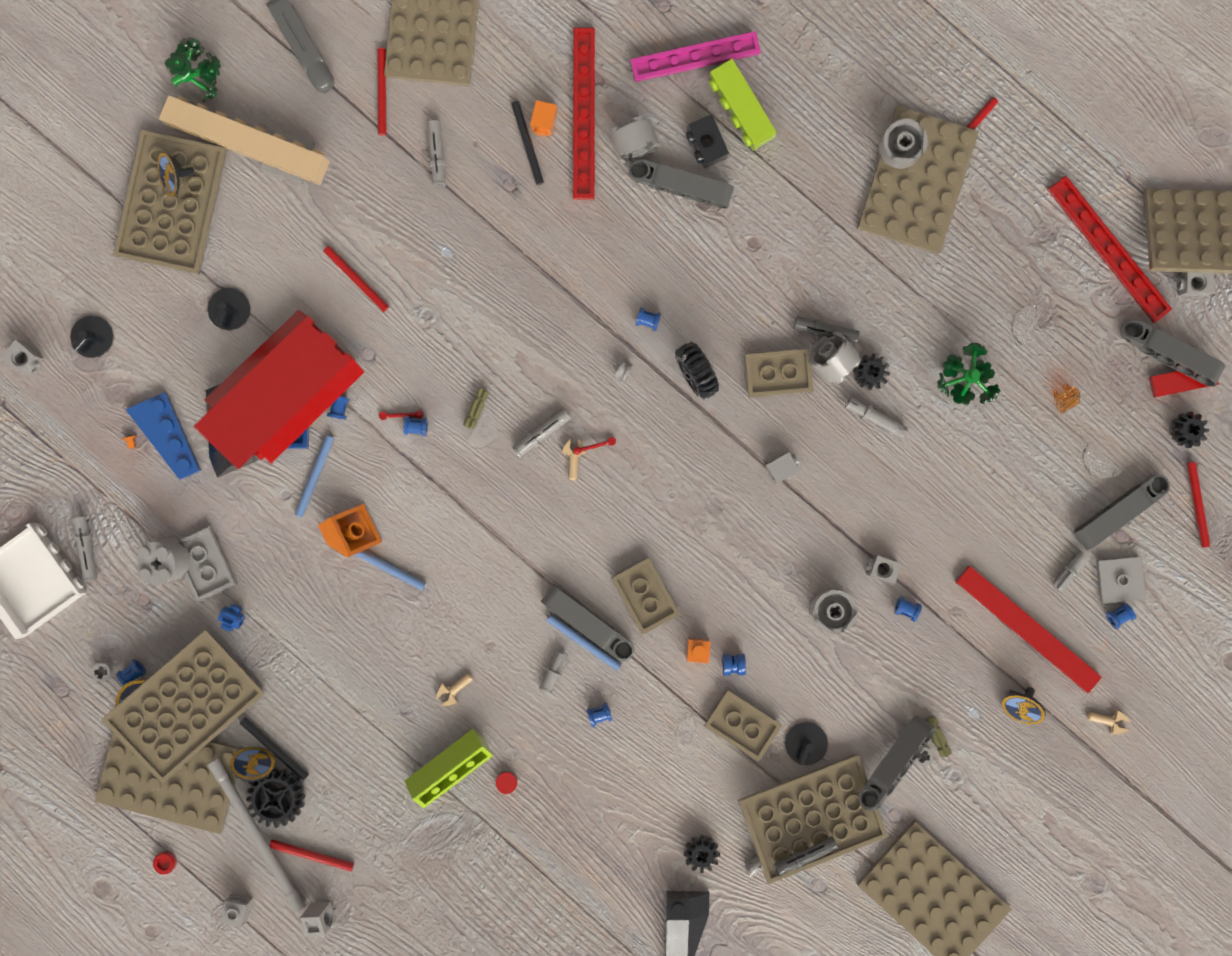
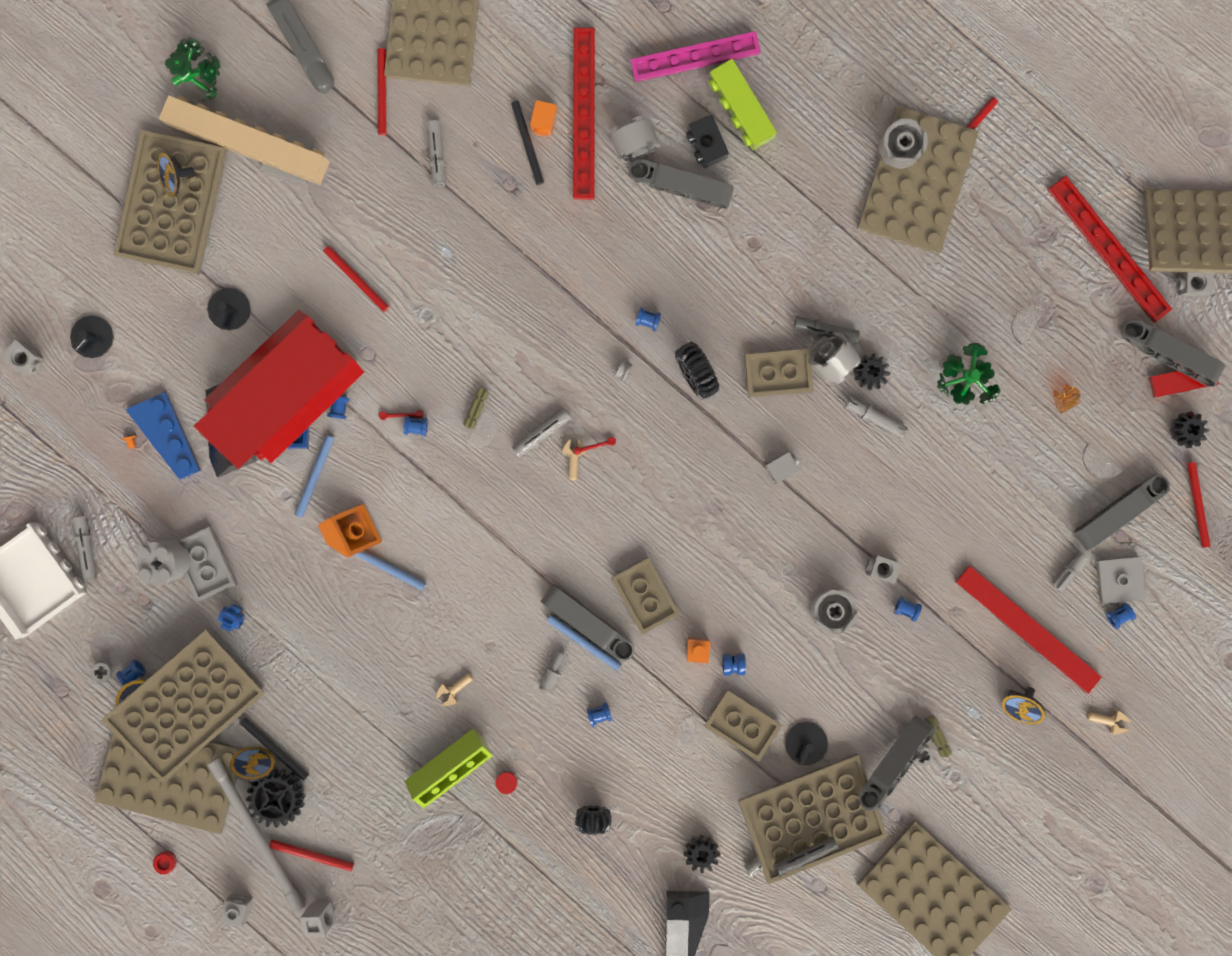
(593, 820): none -> black gear

